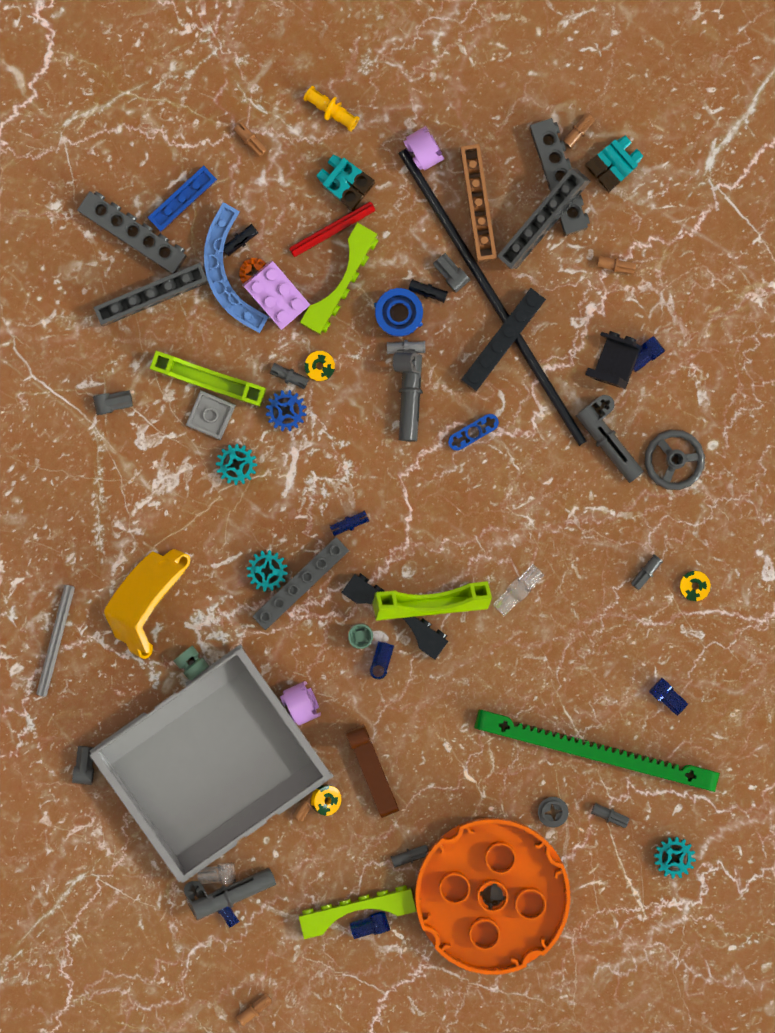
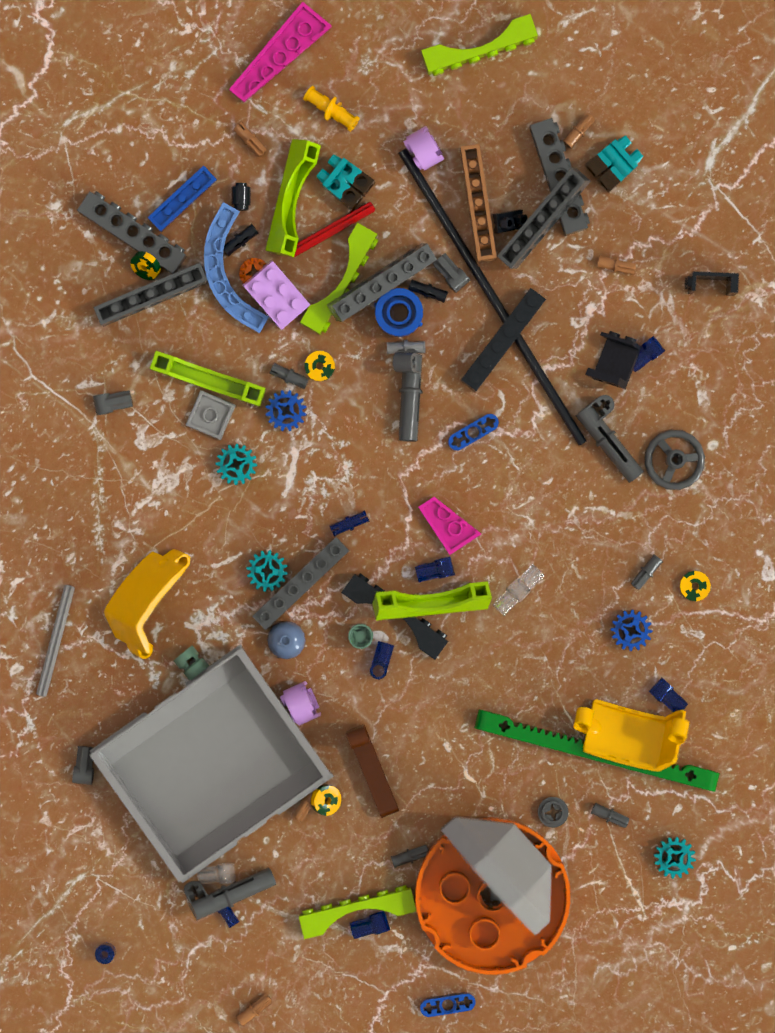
(109, 948): none -> clear blue brick
(145, 265): none -> piece
(241, 197): none -> black brick
(283, 233): none -> lime arch
(286, 45): none -> dark pink wing
(286, 640): none -> sand blue cylinder
(381, 282): none -> dark grey brick
(438, 569): none -> clear blue piece
(441, 57): none -> lime arch
(447, 525): none -> dark pink wing
(460, 996): none -> blue beam
(507, 865): none -> light grey panel
(509, 220): none -> black hips
(627, 639): none -> blue gear
(631, 735): none -> yellow panel
(731, 279): none -> black panel

